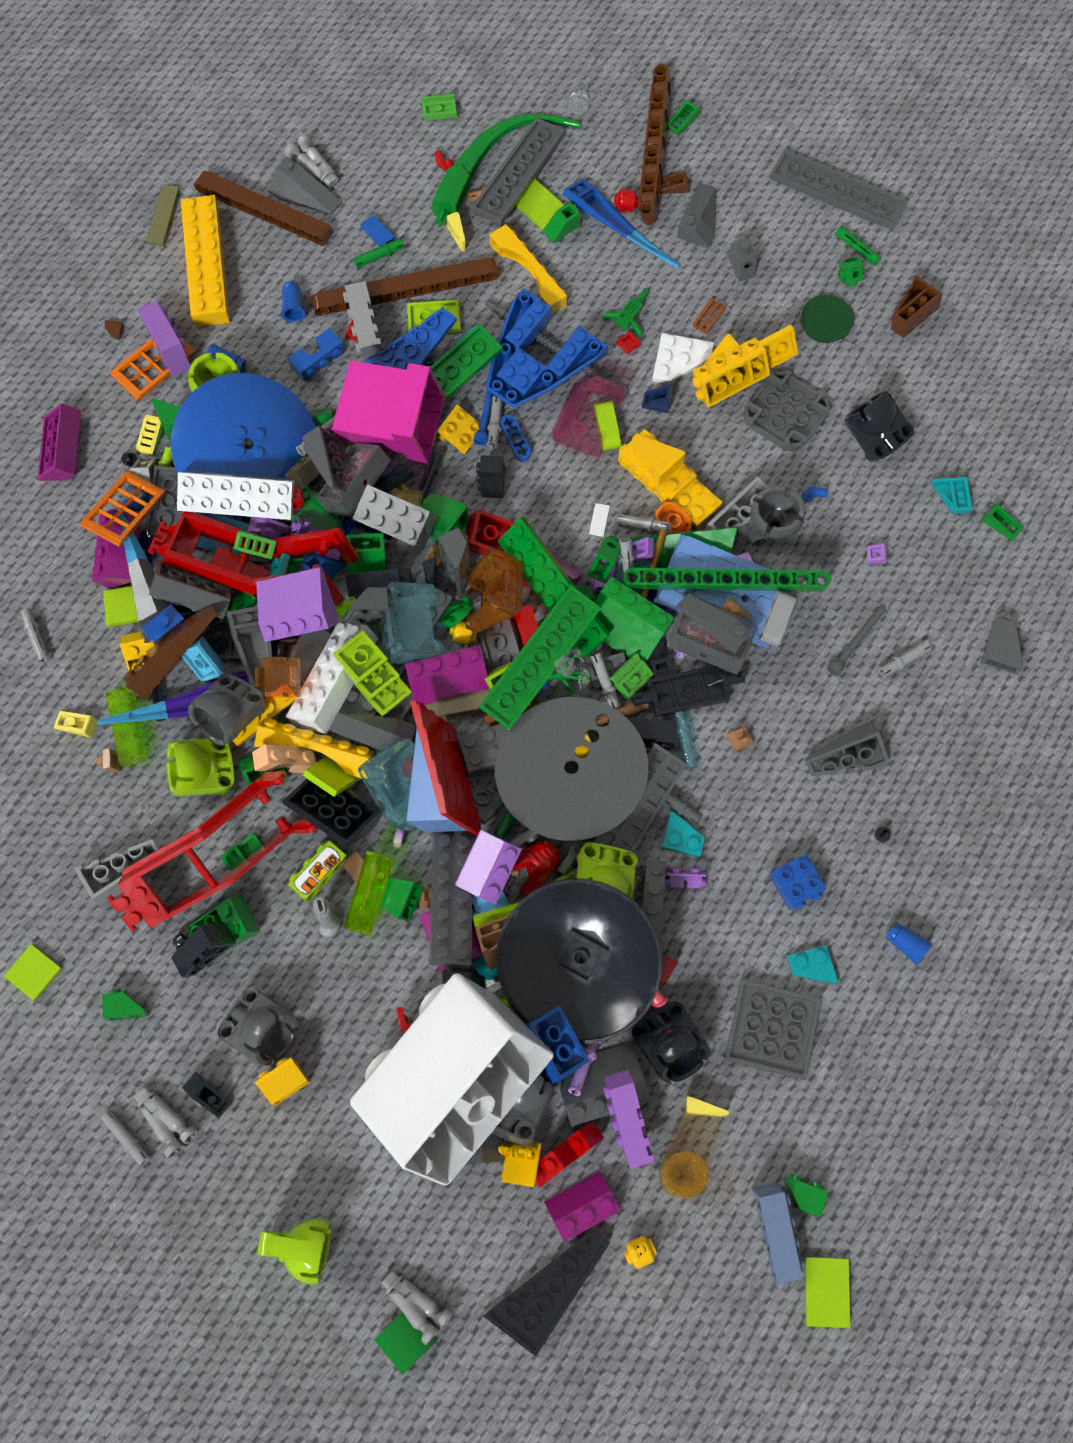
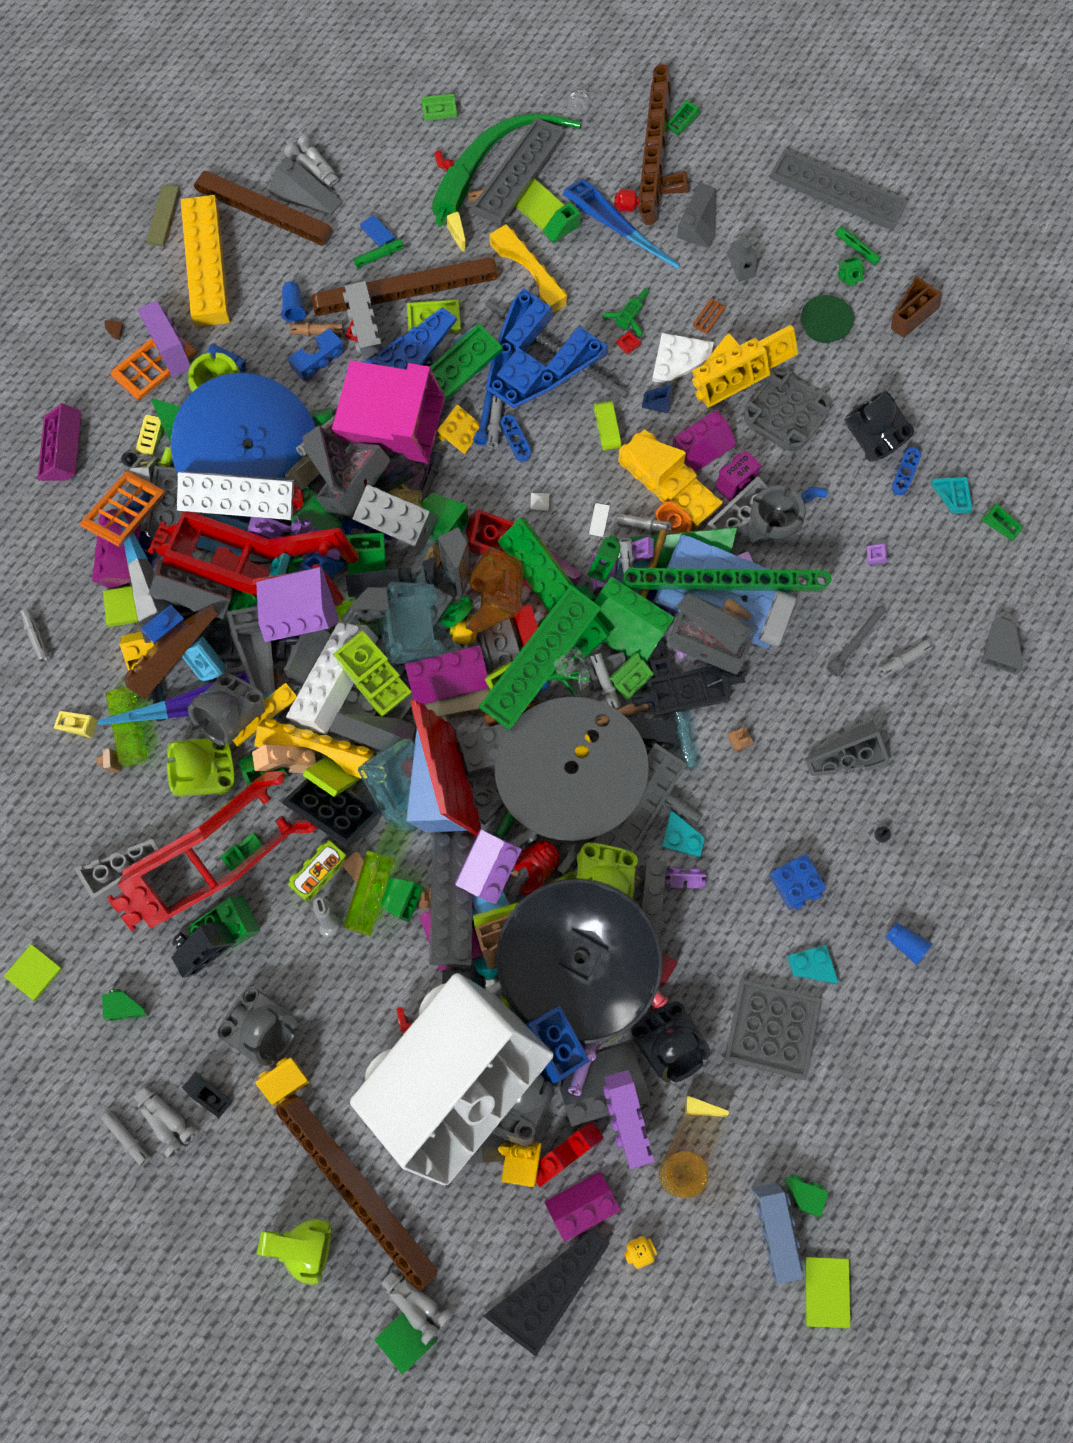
(241, 533): bright green slope -> none
(278, 677): clear orange panel -> none
(314, 329): none -> medium nougat pin
(357, 1192): none -> reddish brown beam
(399, 838): lavender tile -> none
(491, 476): black wedge -> none
(539, 502): none -> white slope
(572, 432): clear pink windscreen -> none
(705, 440): none -> magenta slope
(737, 475): none -> magenta brick
(905, 464): none -> blue beam

